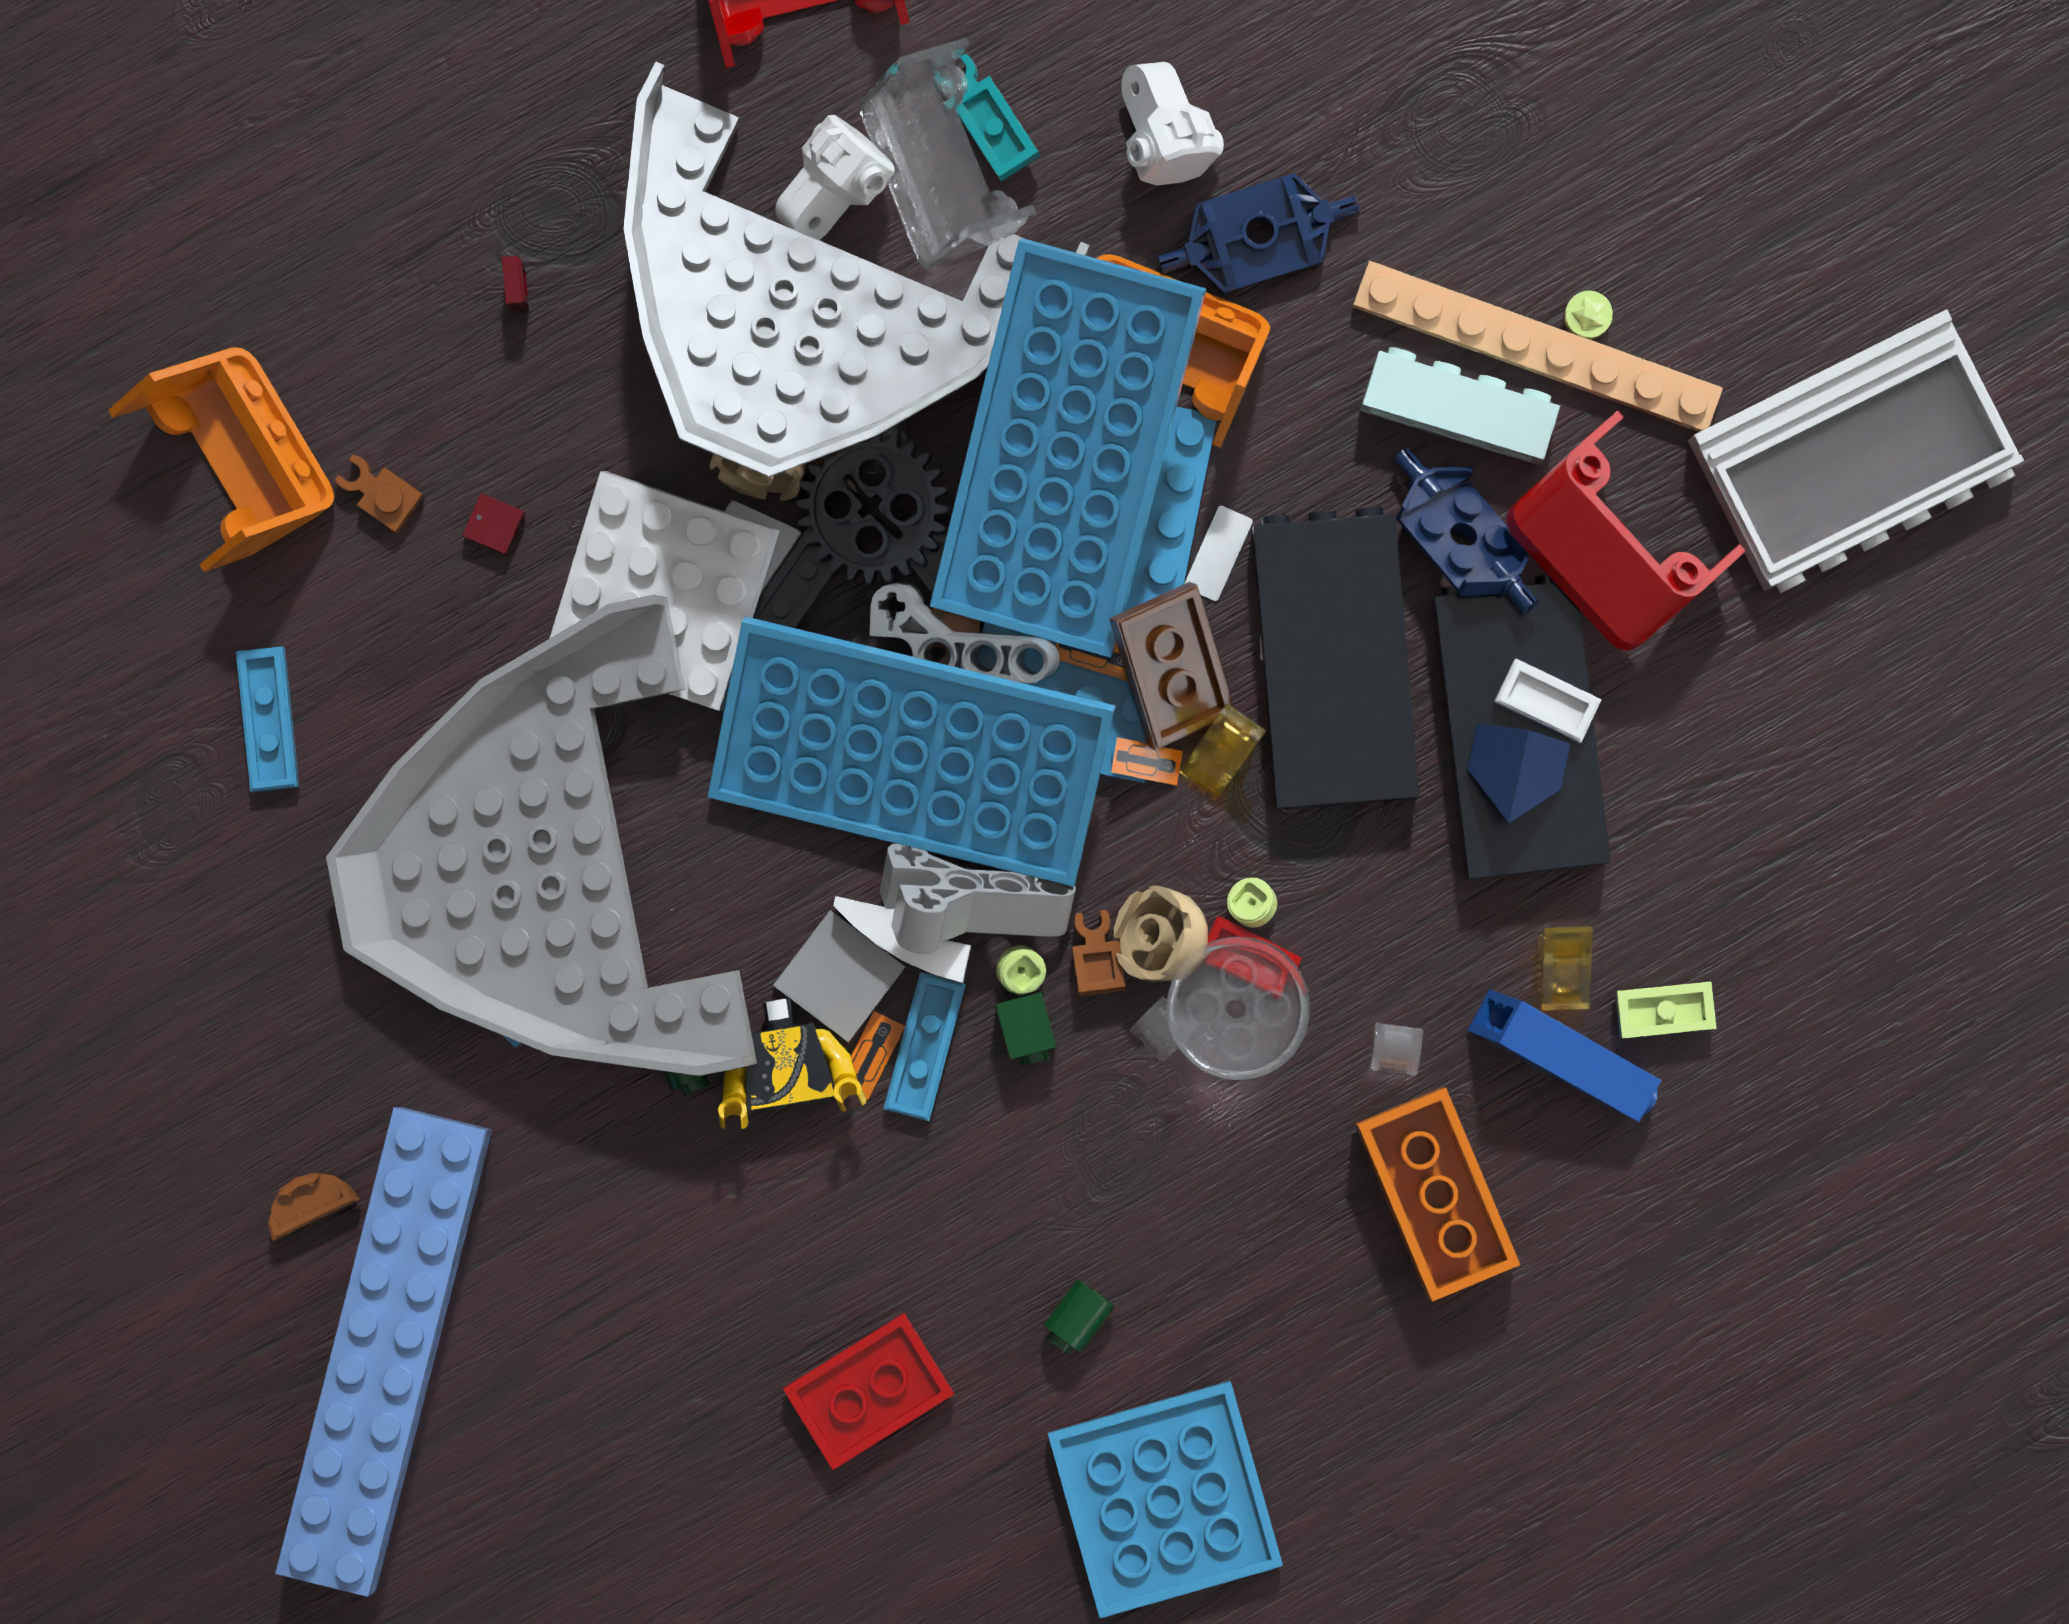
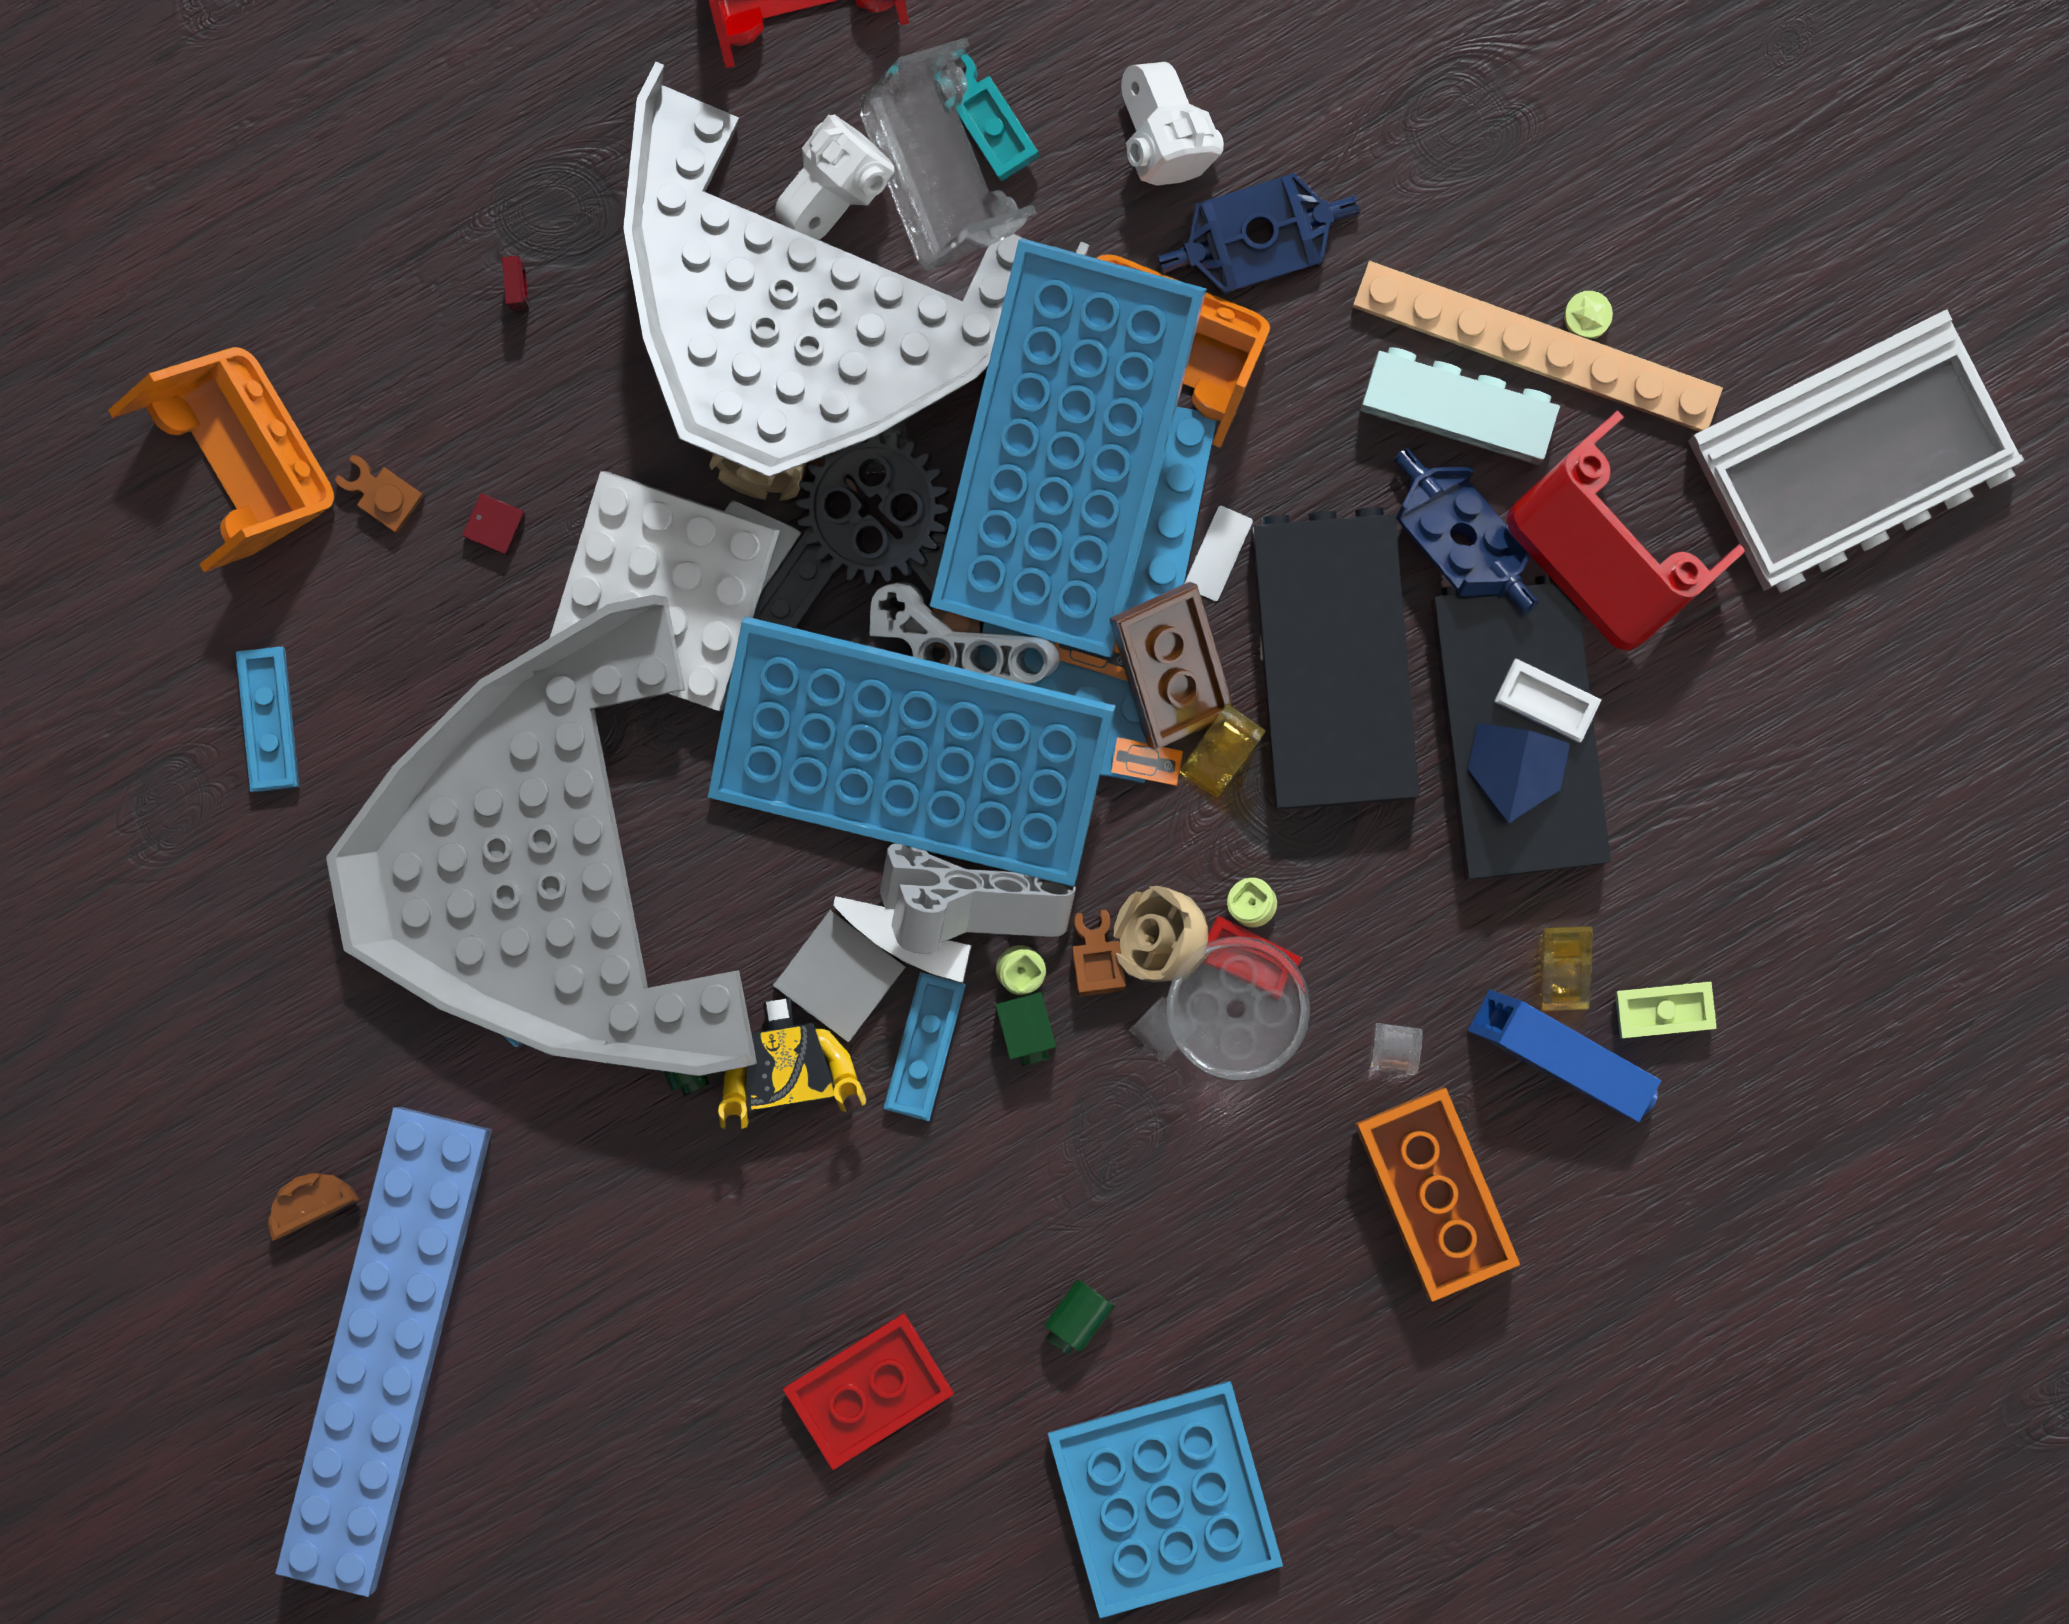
(875, 1050): orange sticker -> none

